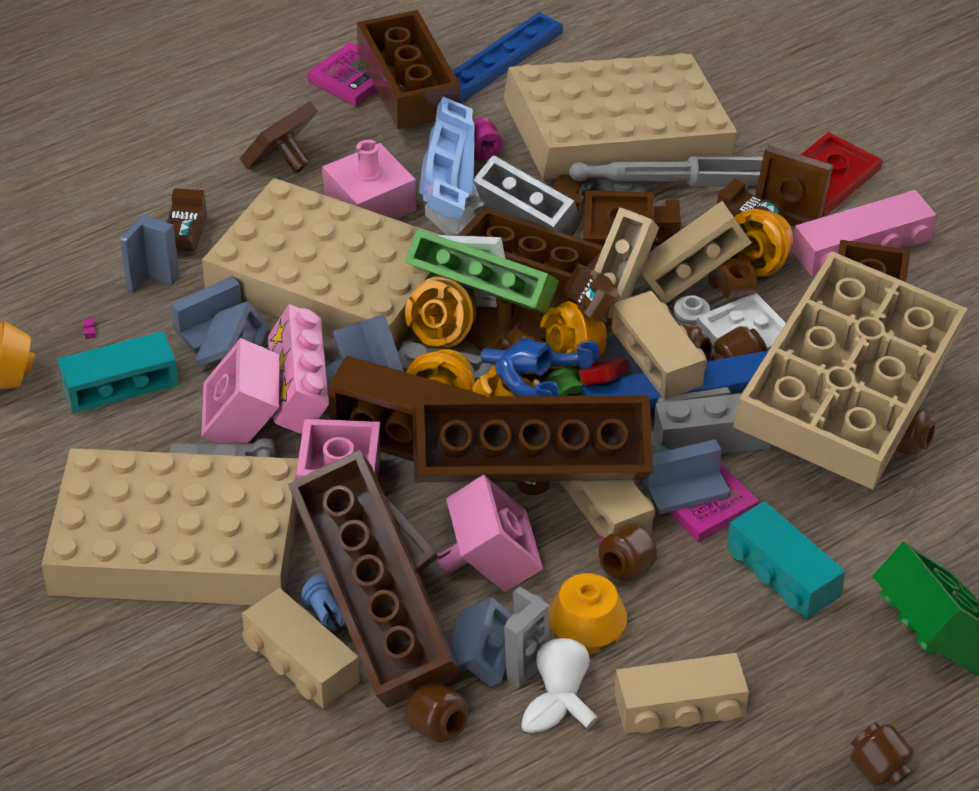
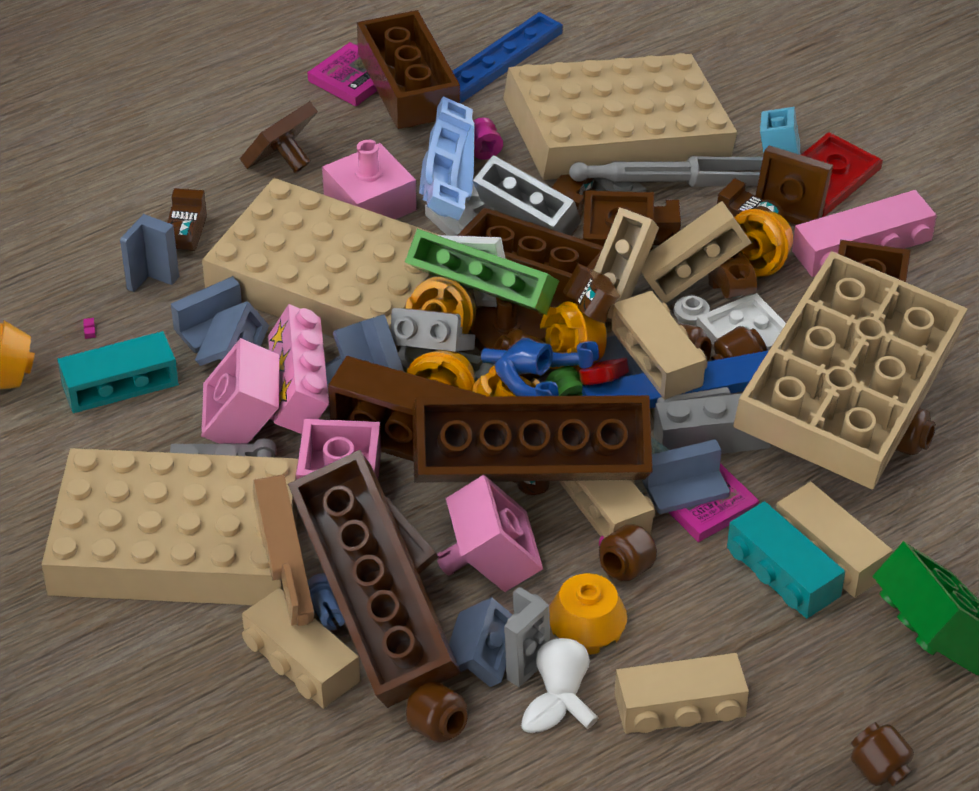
(283, 546): none -> medium nougat piece
(429, 330): none -> light grey bracket
(780, 129): none -> medium azure brick
(836, 535): none -> tan brick

